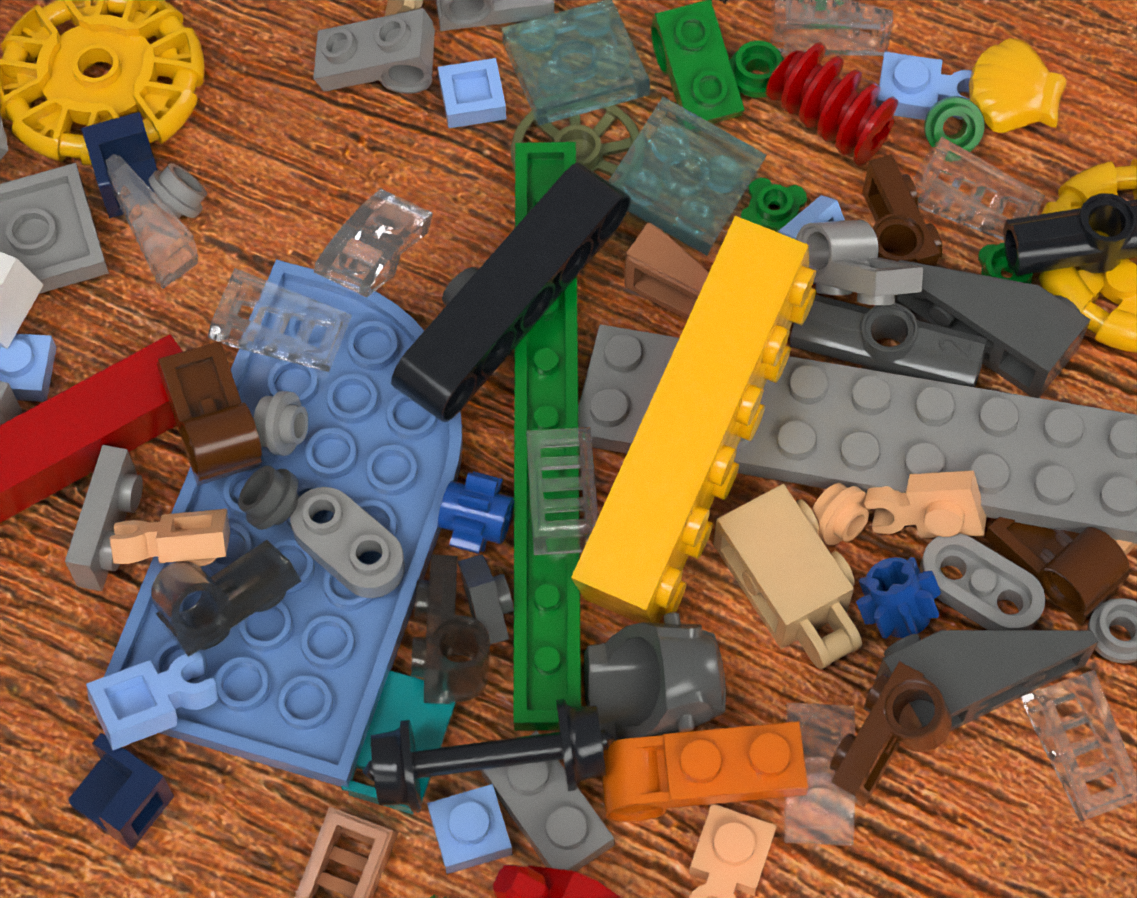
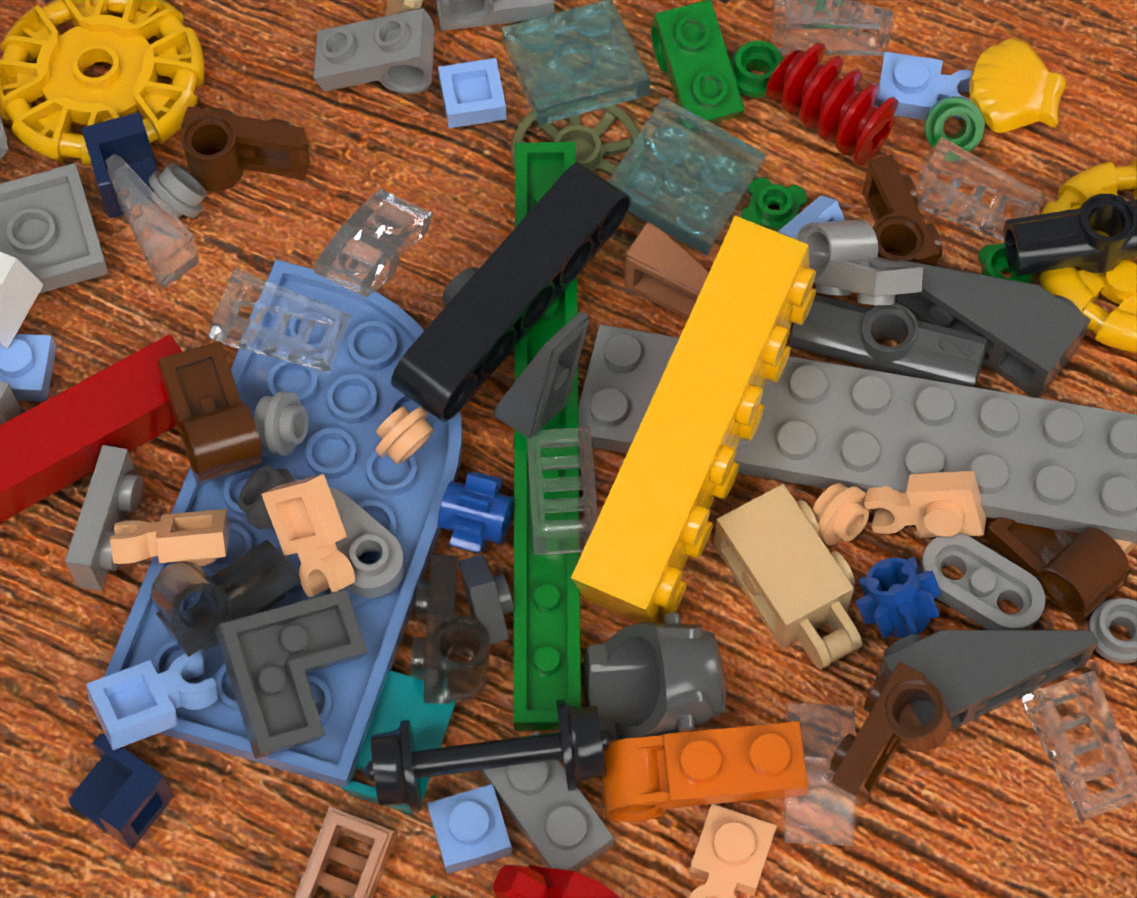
(243, 144): none -> reddish brown plate
(270, 661): none -> dark grey plate
(310, 525): none -> light nougat plate
(403, 434): none -> light nougat plate
(545, 382): none -> dark grey slope

